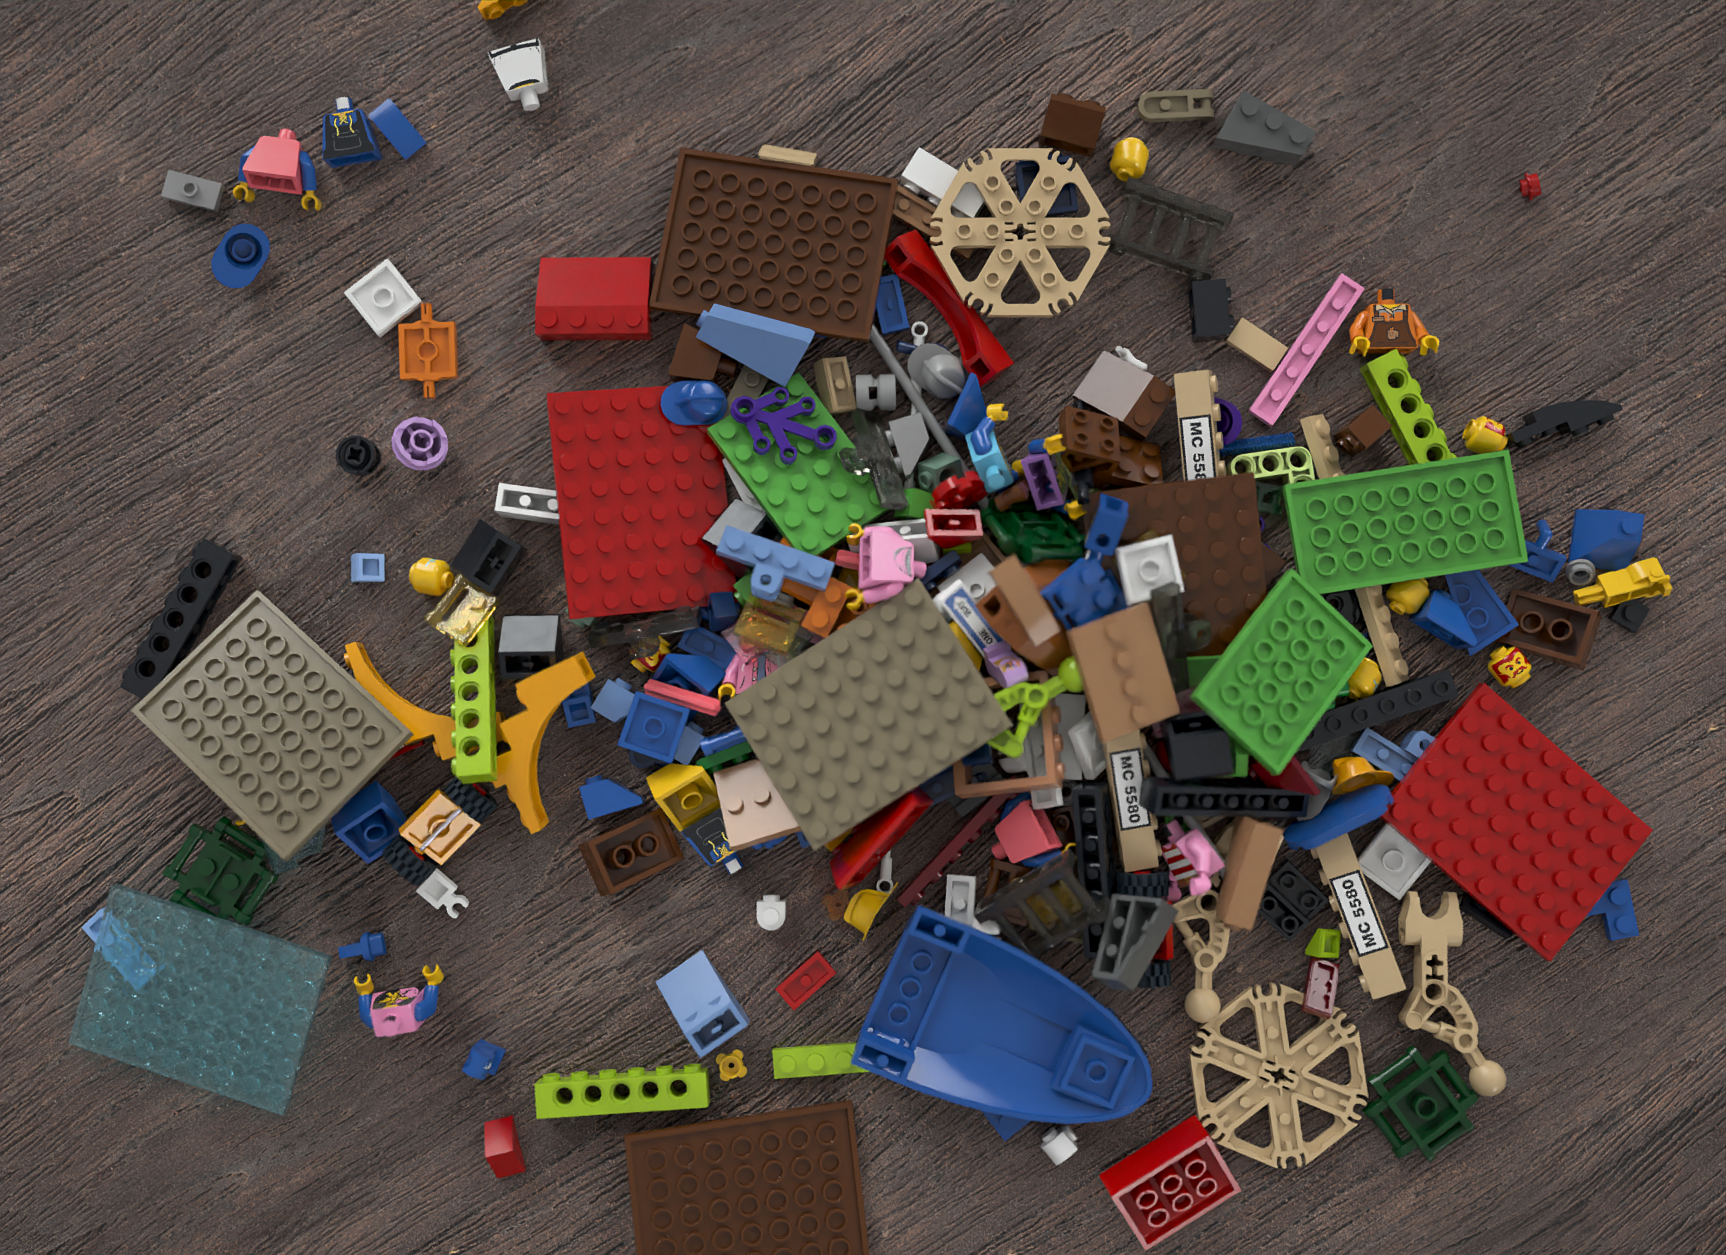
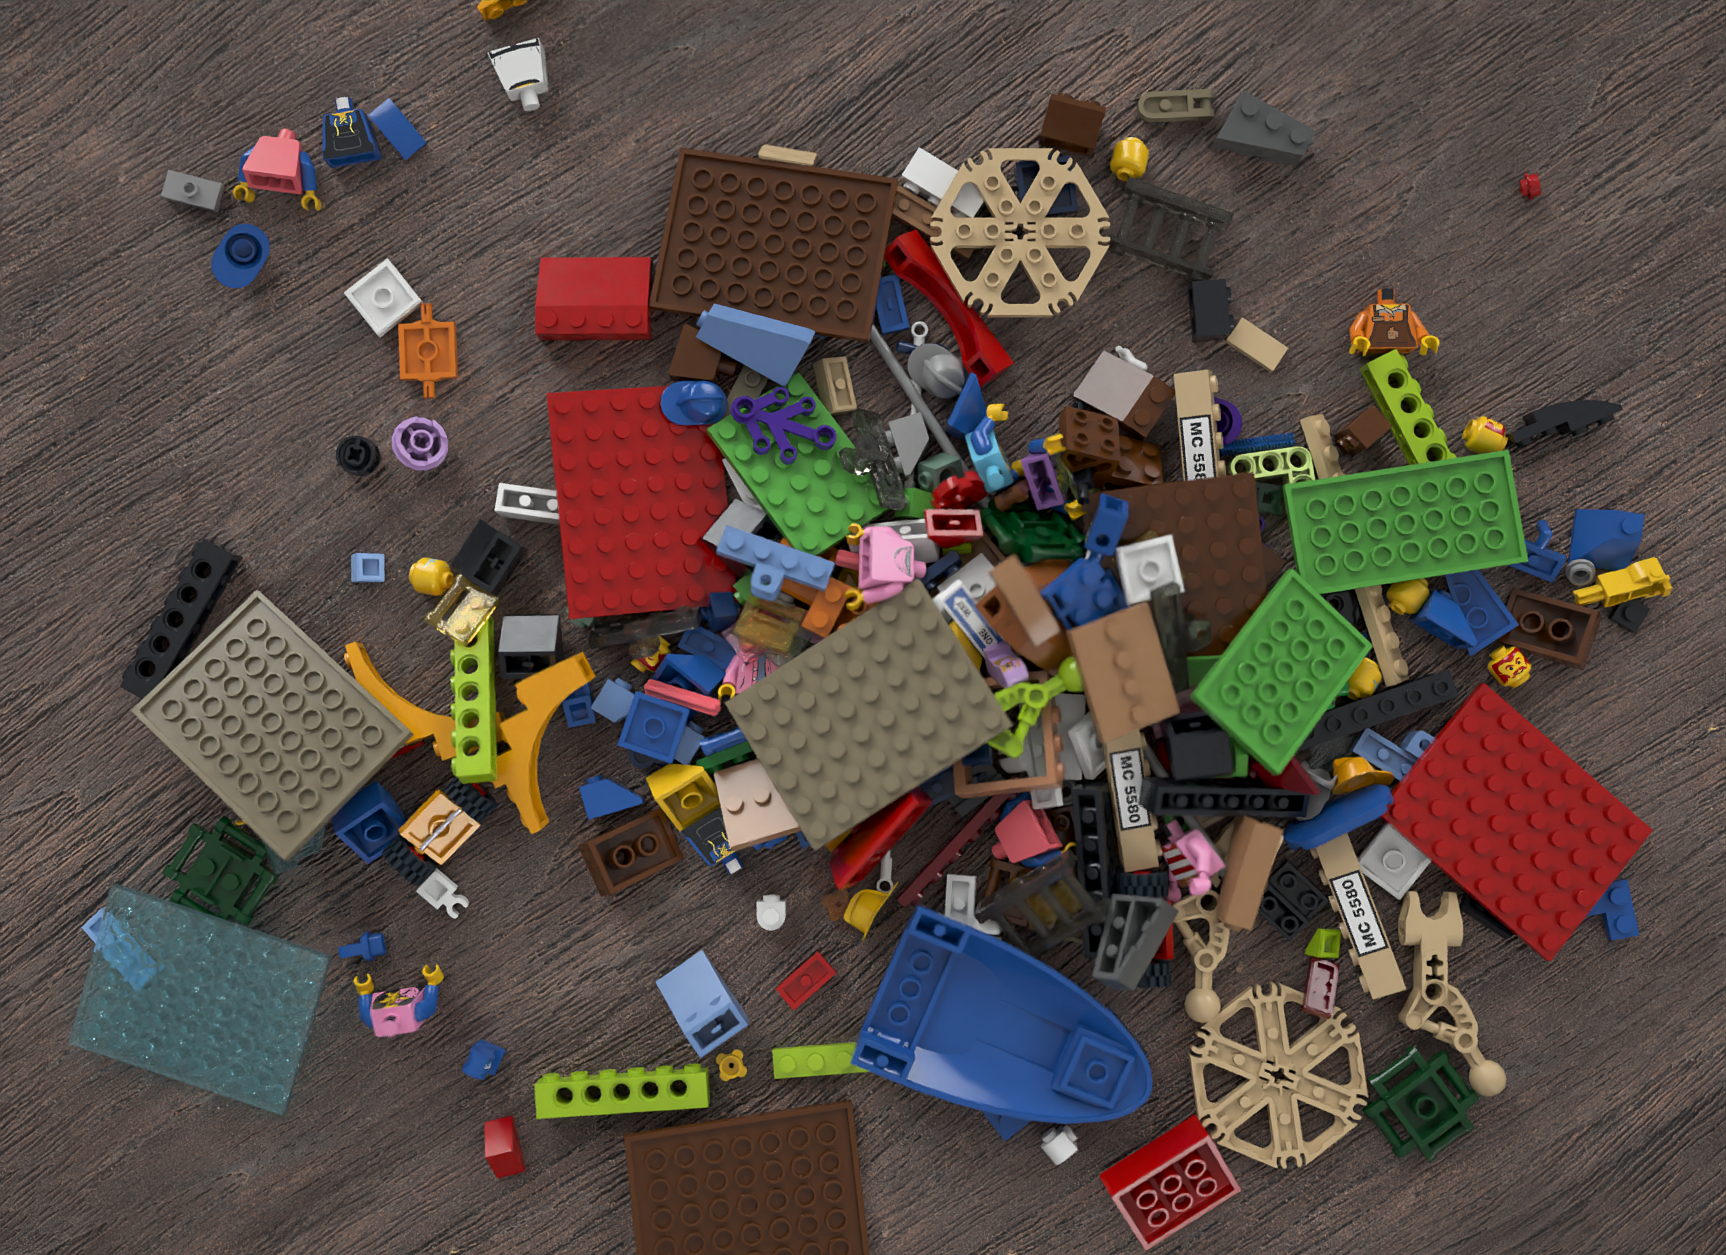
(885, 392): light grey wheel -> none
(1306, 350): bright pink plate -> none

